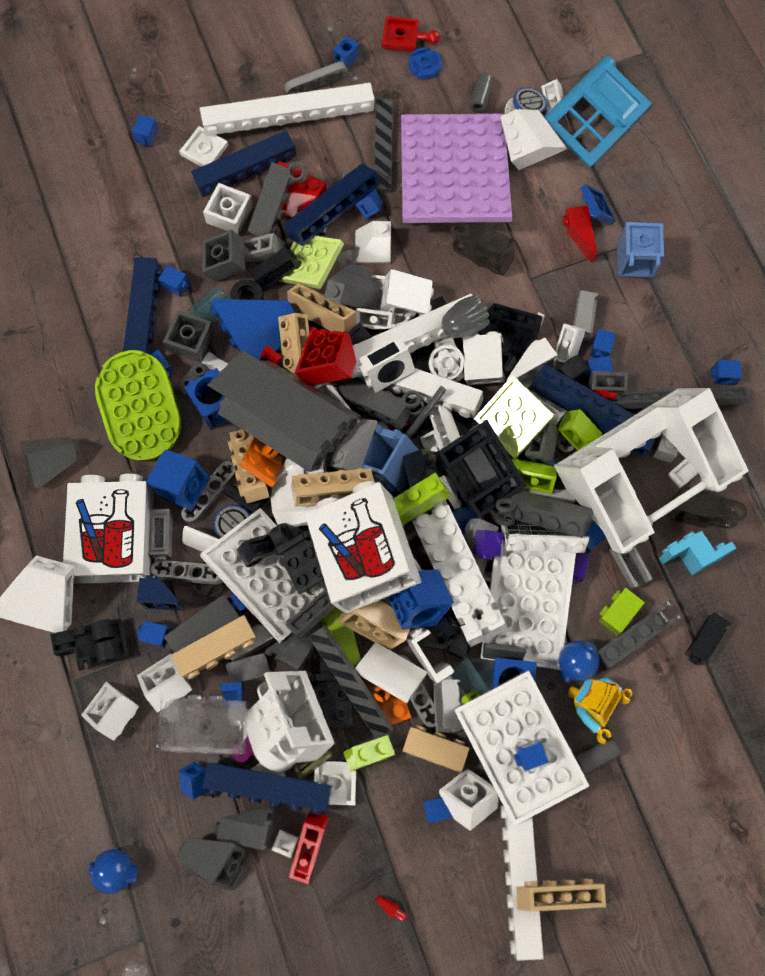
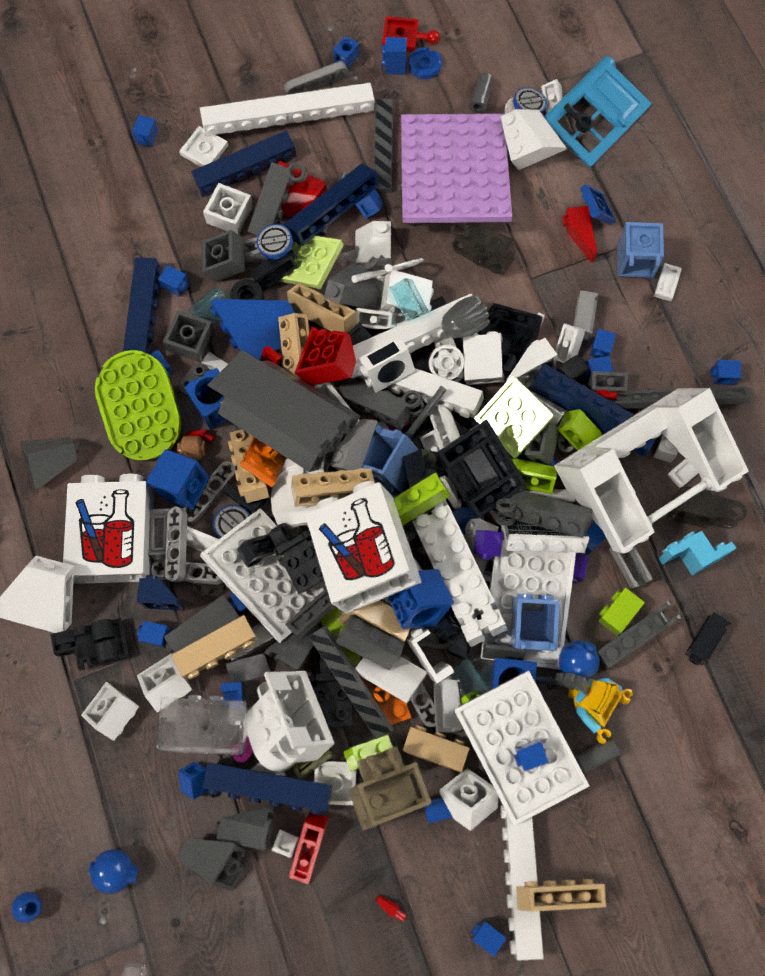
(26, 907): none -> blue piece
(179, 543): none -> light grey beam
(192, 447): none -> medium nougat head
(203, 434): none -> red bar
(274, 241): none -> tile
(370, 642): none -> dark grey brick
(375, 264): none -> dark grey piece
(386, 789): none -> dark tan piece
(388, 268): none -> white piece
(395, 55): none -> blue brick
(408, 299): none -> clear light blue panel
(487, 937): none -> blue brick
(534, 628): none -> medium blue container
(566, 680): none -> dark grey piece
(583, 122): none -> black plate
(667, 282): none -> white tile

